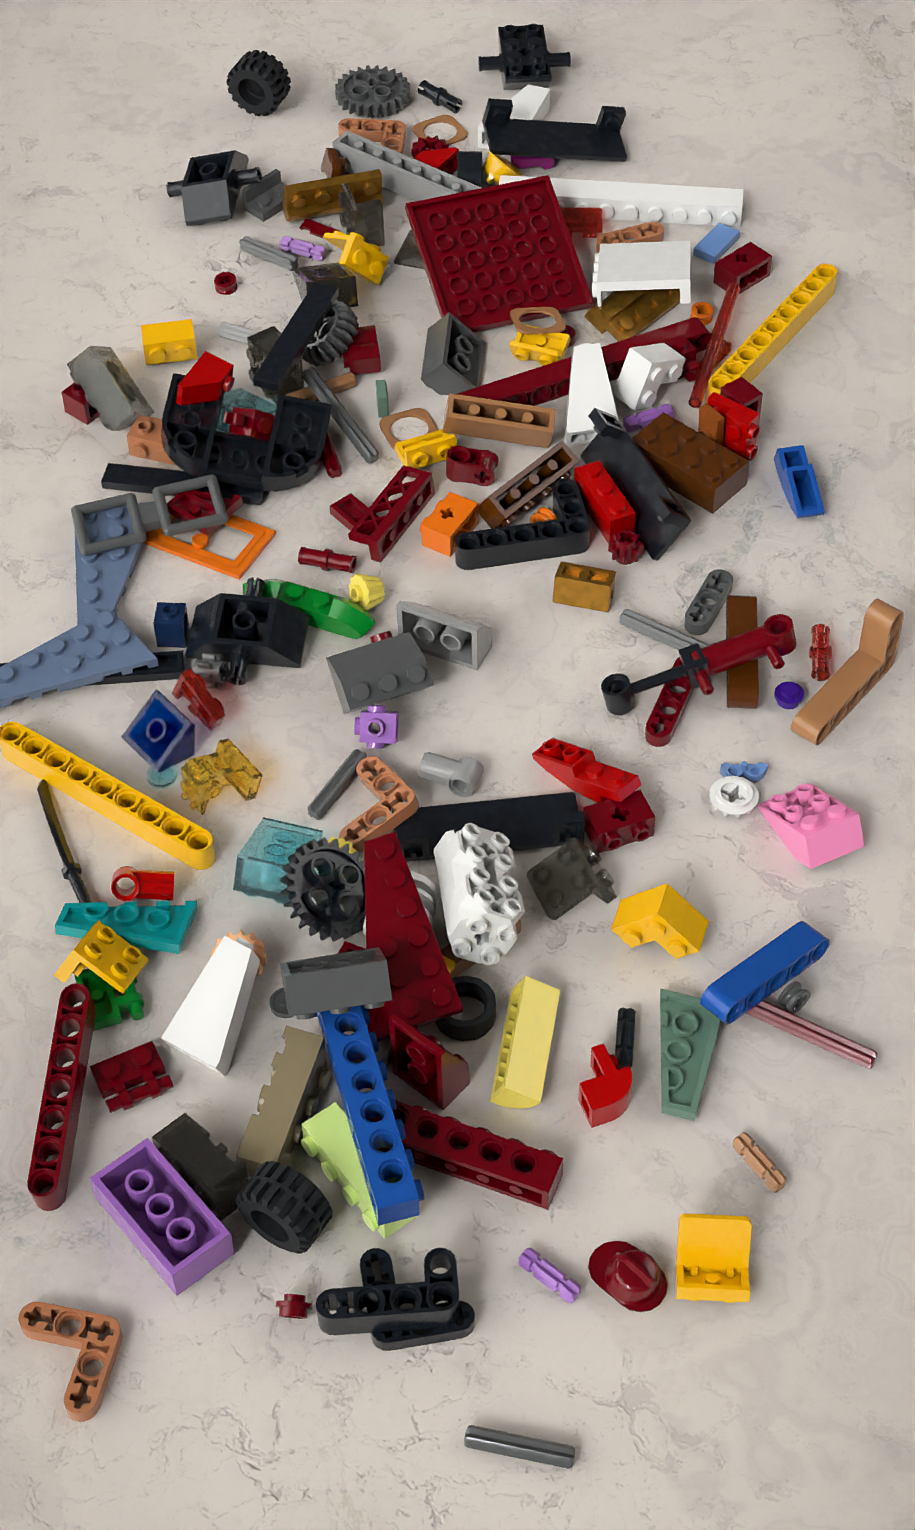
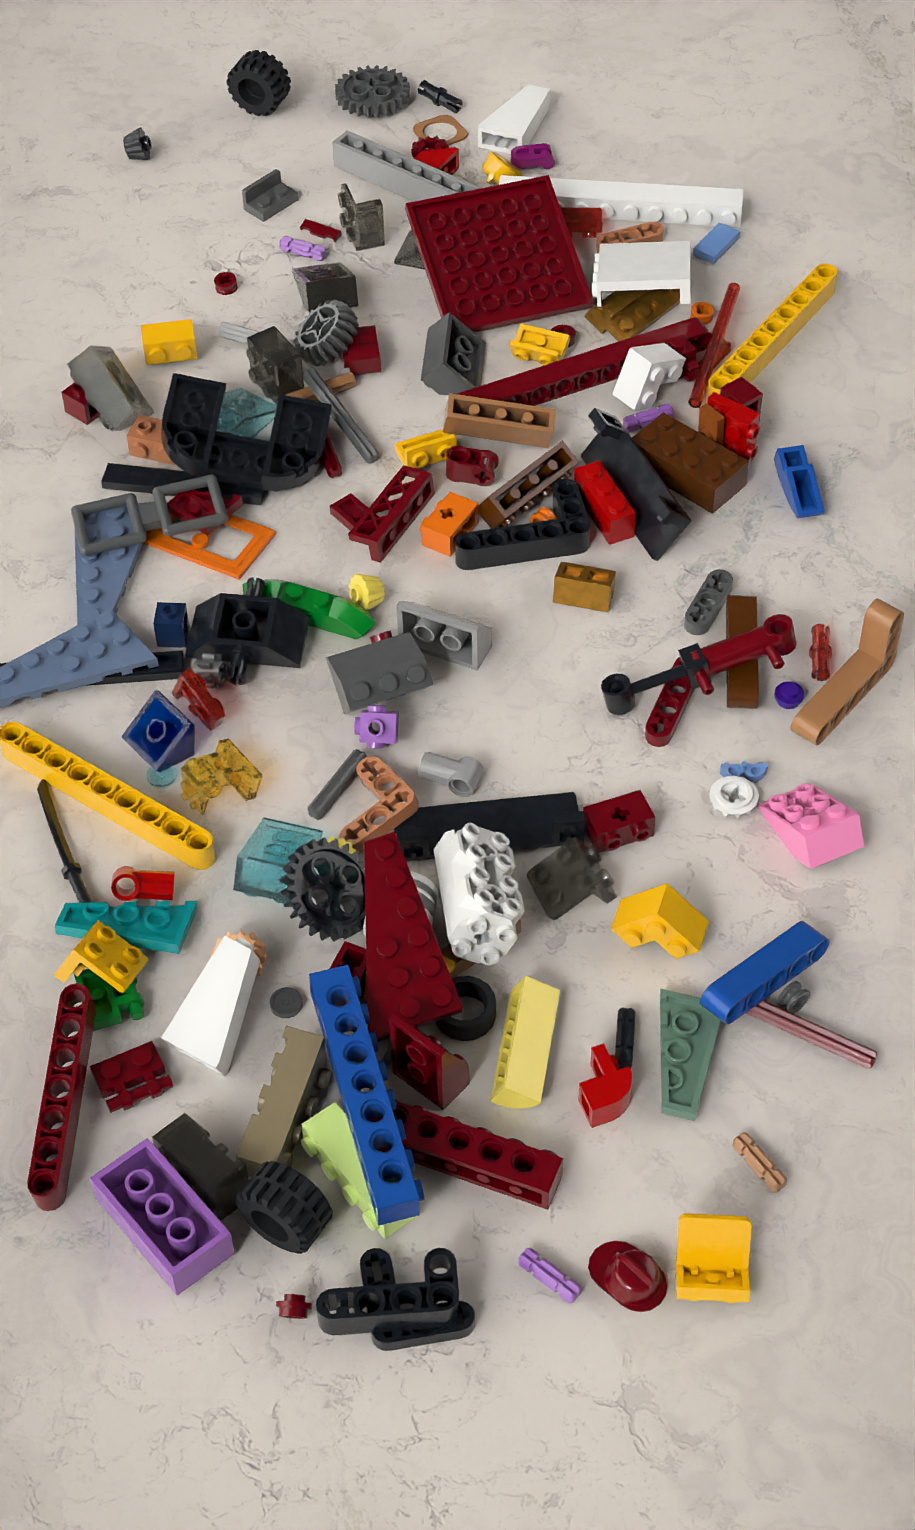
(91, 1349): nougat beam -> none
(137, 145): none -> black piece
(205, 380): red slope -> none
(213, 186): black slope -> none
(250, 423): dark red brick -> none
(268, 253): axle -> none
(295, 337): black tile -> none
(321, 196): pearl gold brick -> none
(327, 559): dark red pin -> none
(332, 163): reddish brown piece -> none
(336, 983): dark grey slope -> none
(359, 256): yellow bracket -> none
(382, 398): sand green tile -> none
(383, 131): nougat beam -> none
(386, 422): medium nougat piece -> none
(470, 167): black brick -> none
(516, 313): medium nougat piece -> none
(519, 1446): dark grey axle -> none
(523, 57): black slope -> none
(554, 138): black bracket -> none
(583, 774): red slope -> none
(587, 390): white slope -> none
(625, 547): dark red gear -> none
(657, 630): axle -> none
(743, 266): dark red brick -> none

